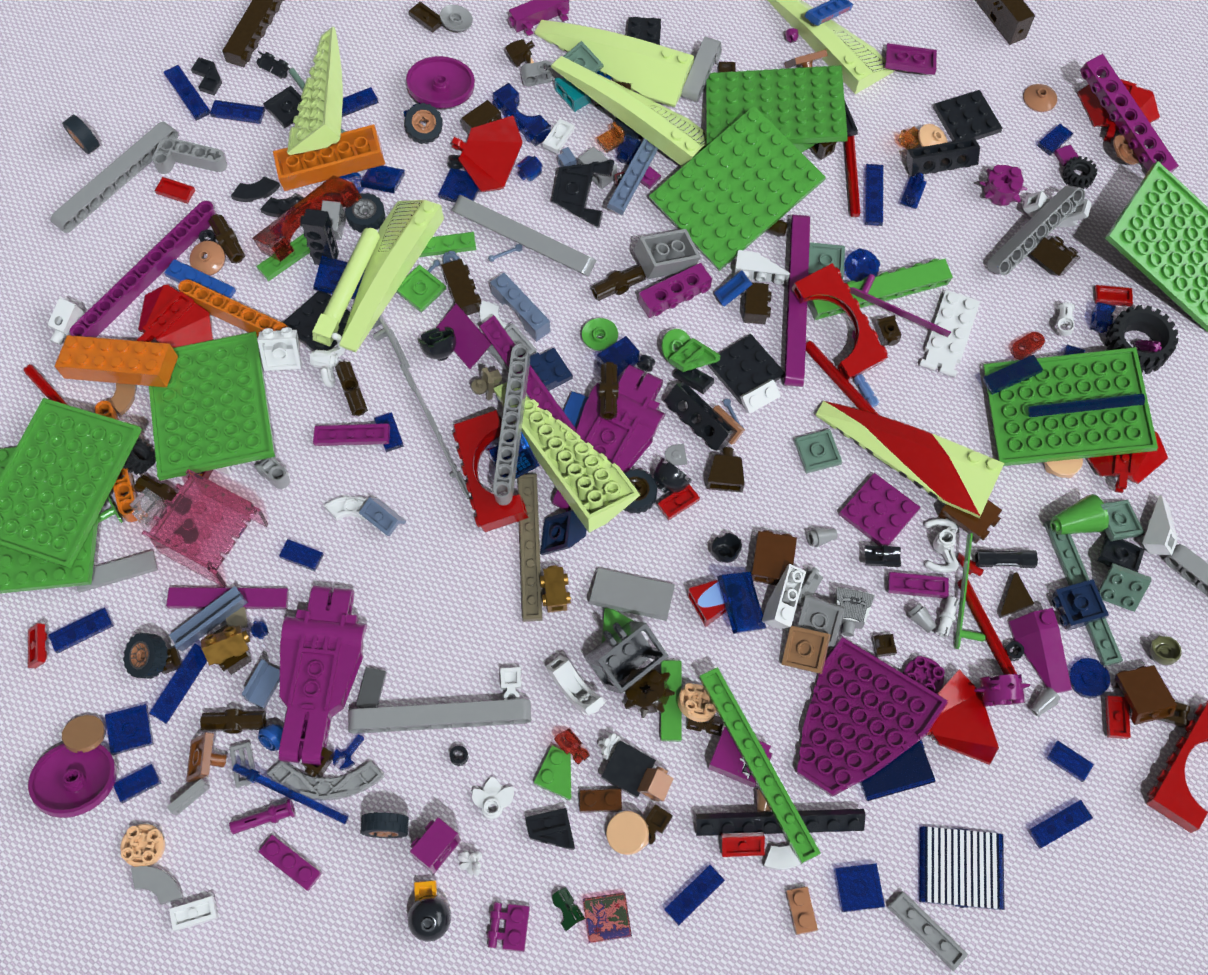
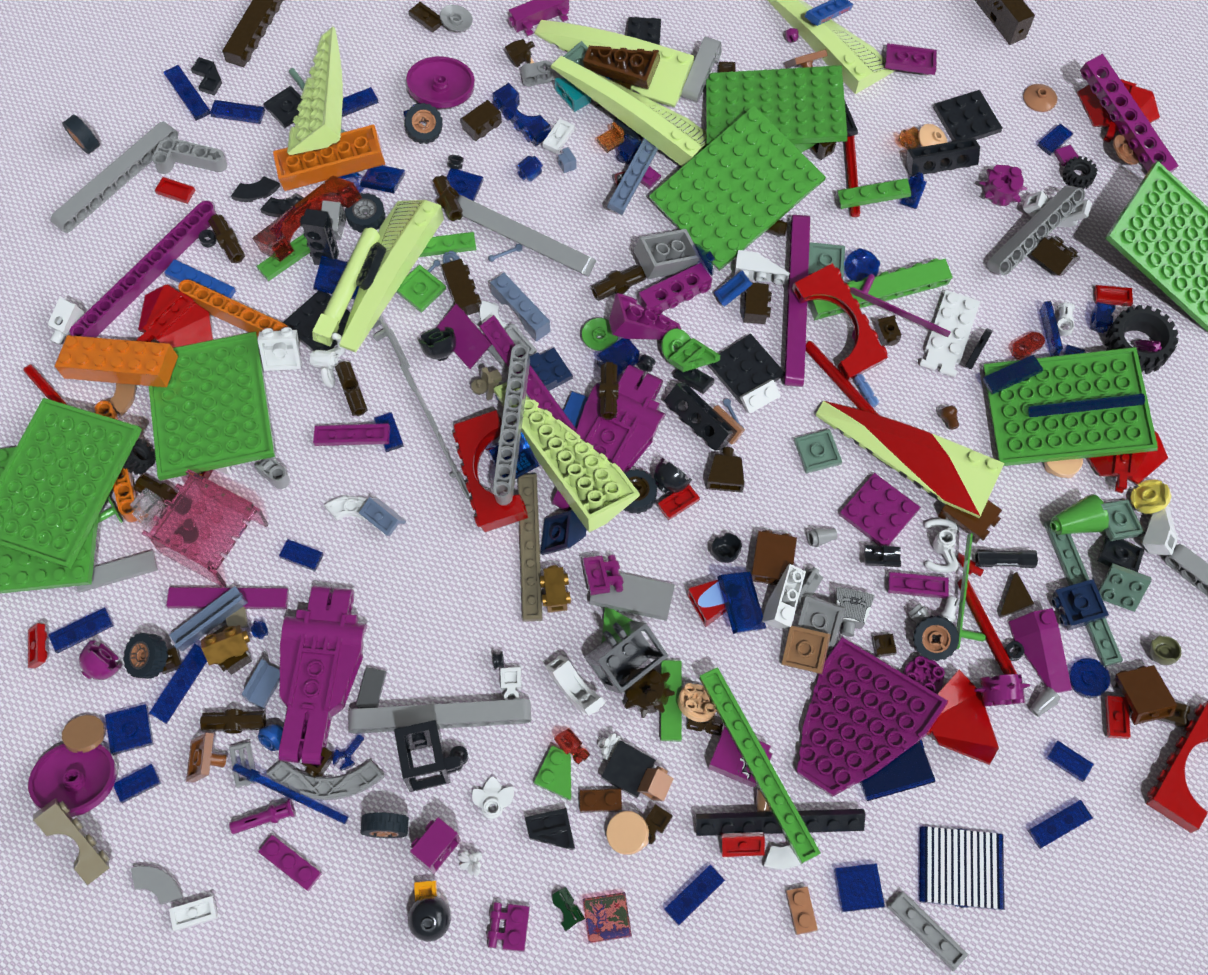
(56, 820): none -> dark tan arch
(98, 661): none -> magenta cylinder
(142, 845): light nougat tile -> none
(188, 797): light grey tile -> none
(214, 260): nougat dish -> none
(267, 62): black hinge -> none
(371, 266): none -> black beam
(419, 737): none -> black piece
(447, 198): none -> dark brown piece
(490, 153): red panel -> none
(498, 660): none -> black bush
(573, 189): black wing -> none
(594, 155): light grey brick -> none
(597, 577): none -> magenta plate
(625, 65): none -> reddish brown wedge
(636, 322): none -> magenta wedge
(676, 455): light grey piece -> none
(706, 257): none -> clear blue dish
(874, 193): none -> bright green plate
(874, 194): clear blue tile -> none
(936, 626): none -> black wheel
(950, 416): none -> reddish brown piece
(978, 349): none -> black tile
(1051, 329): none -> clear blue tile
(1150, 496): none -> light yellow tile

